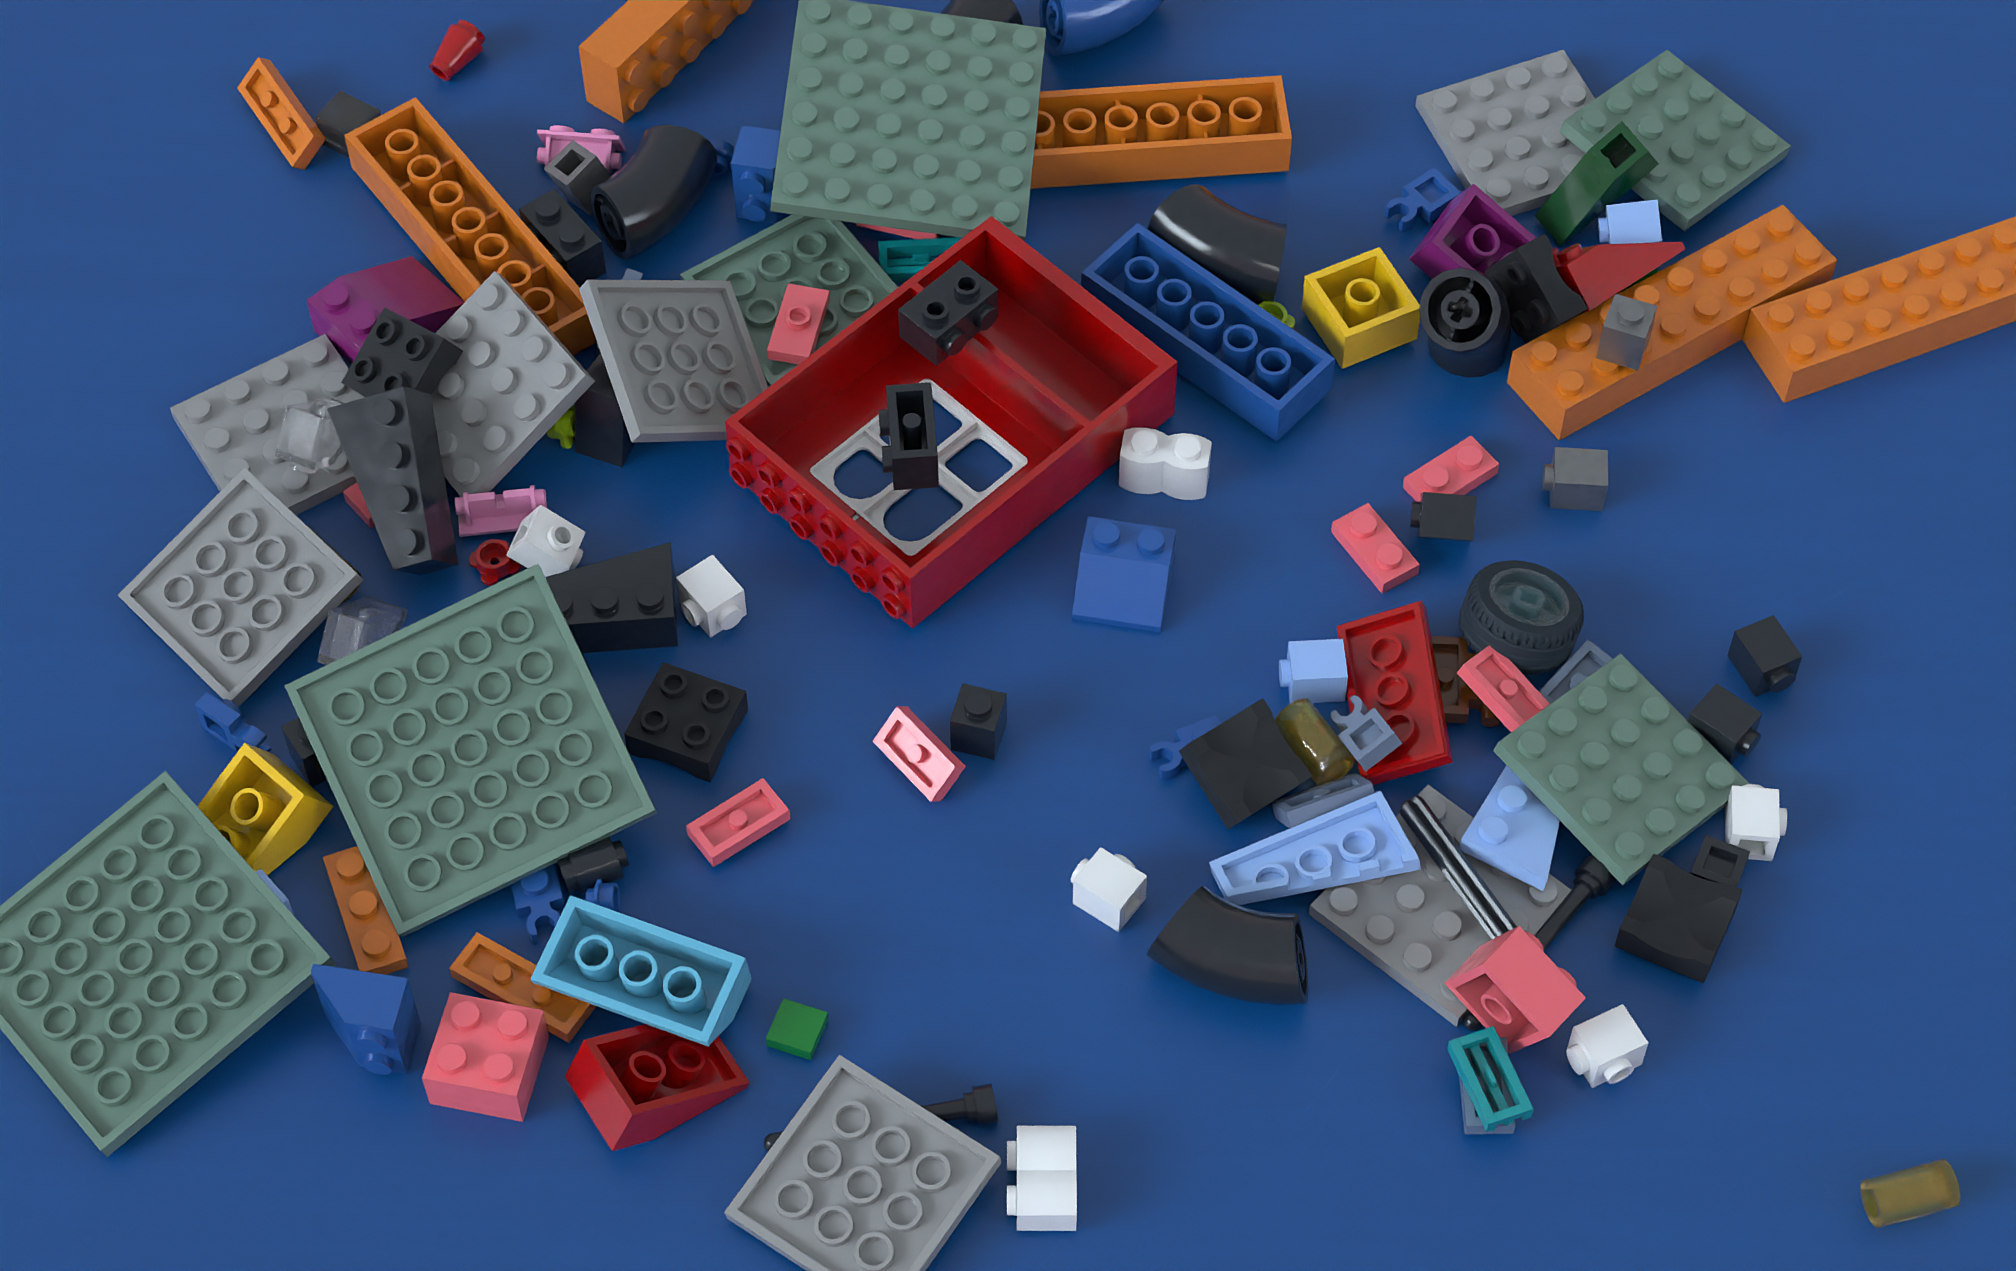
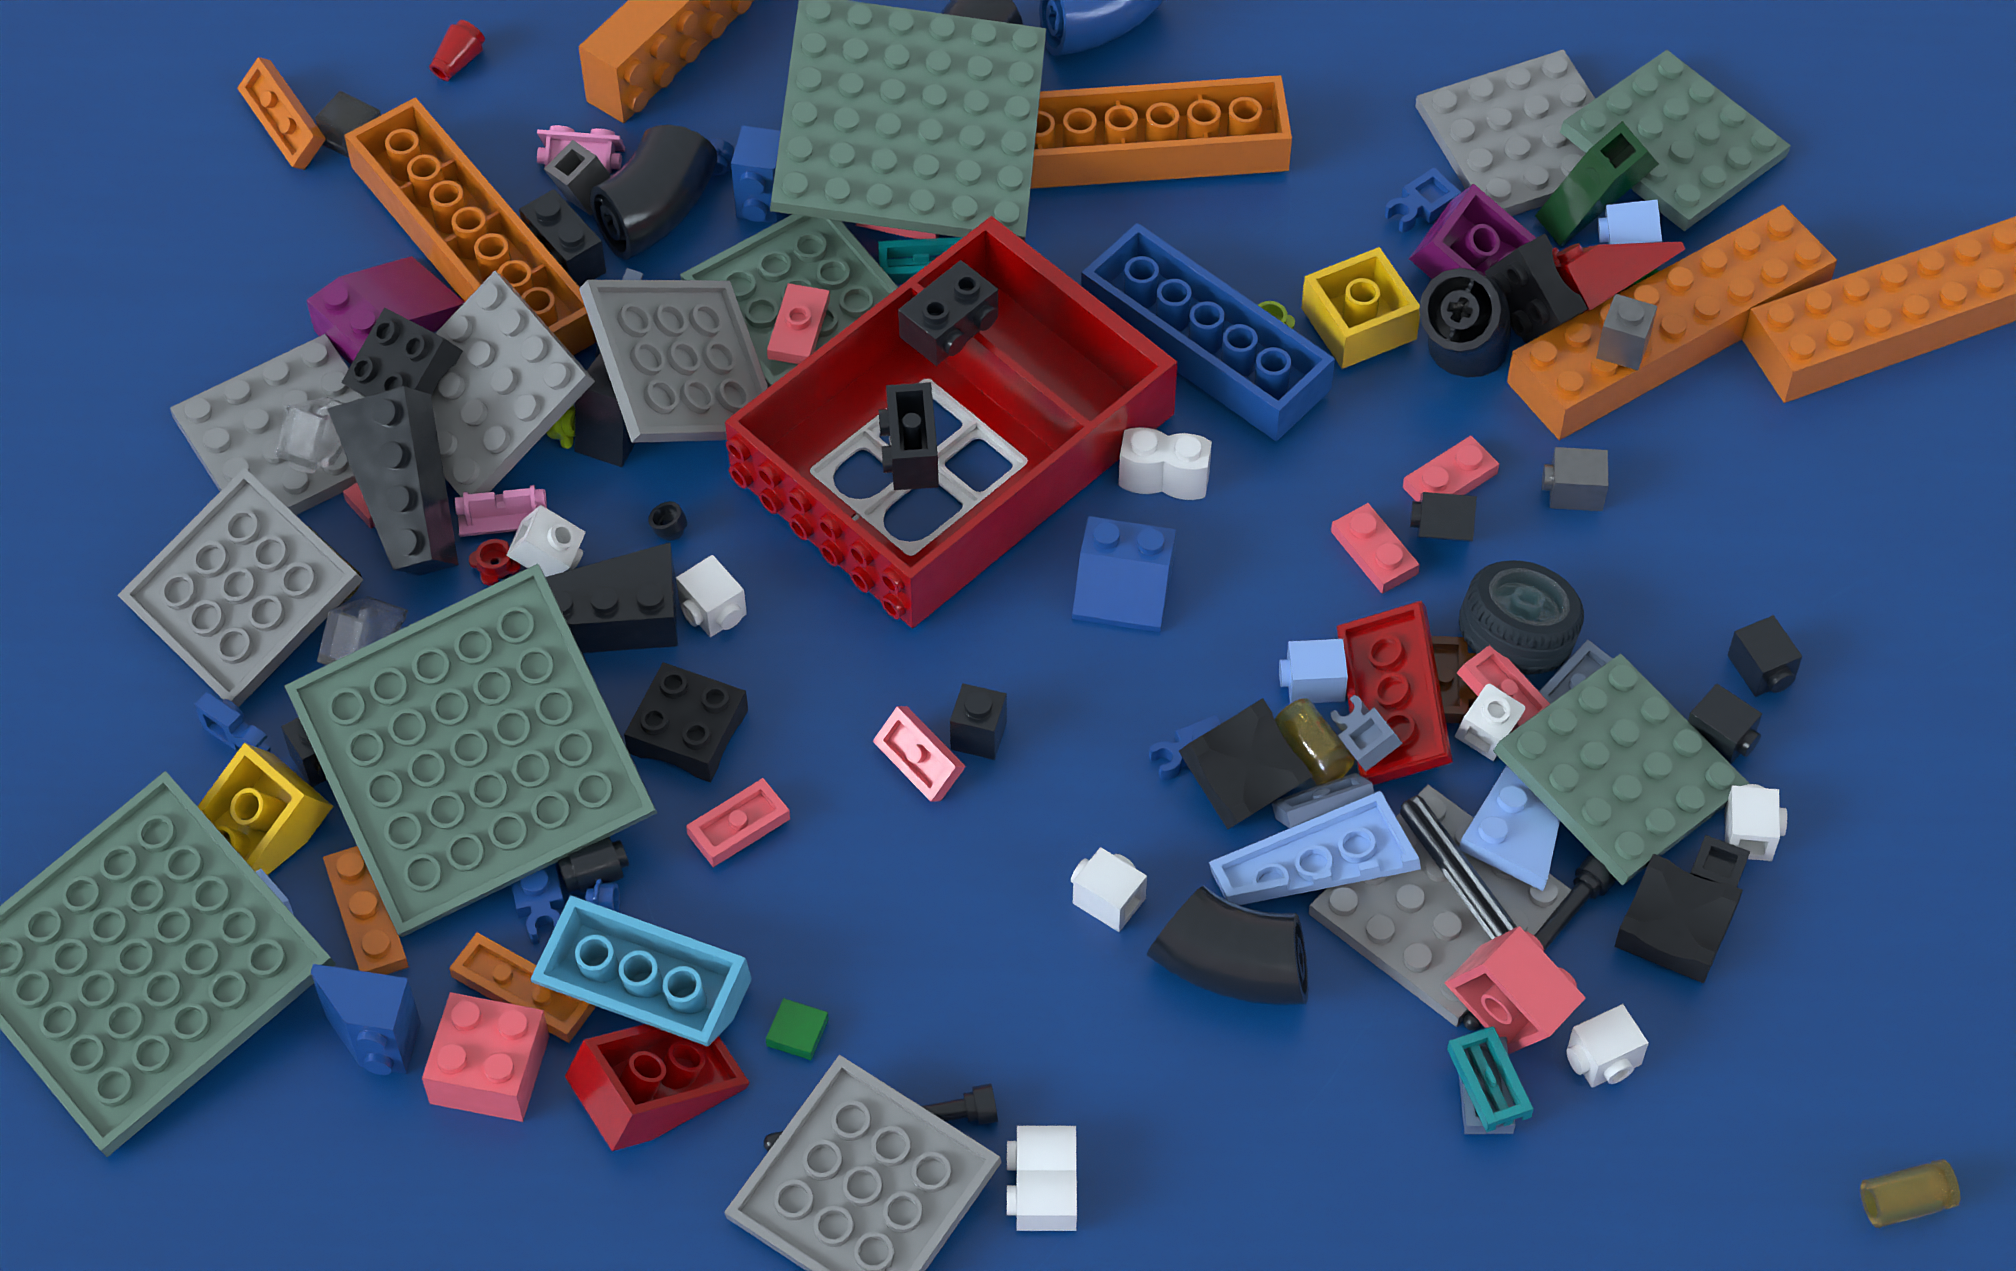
(668, 521): none -> black hinge
(1223, 240): black brick -> none
(1489, 720): none -> white bracket

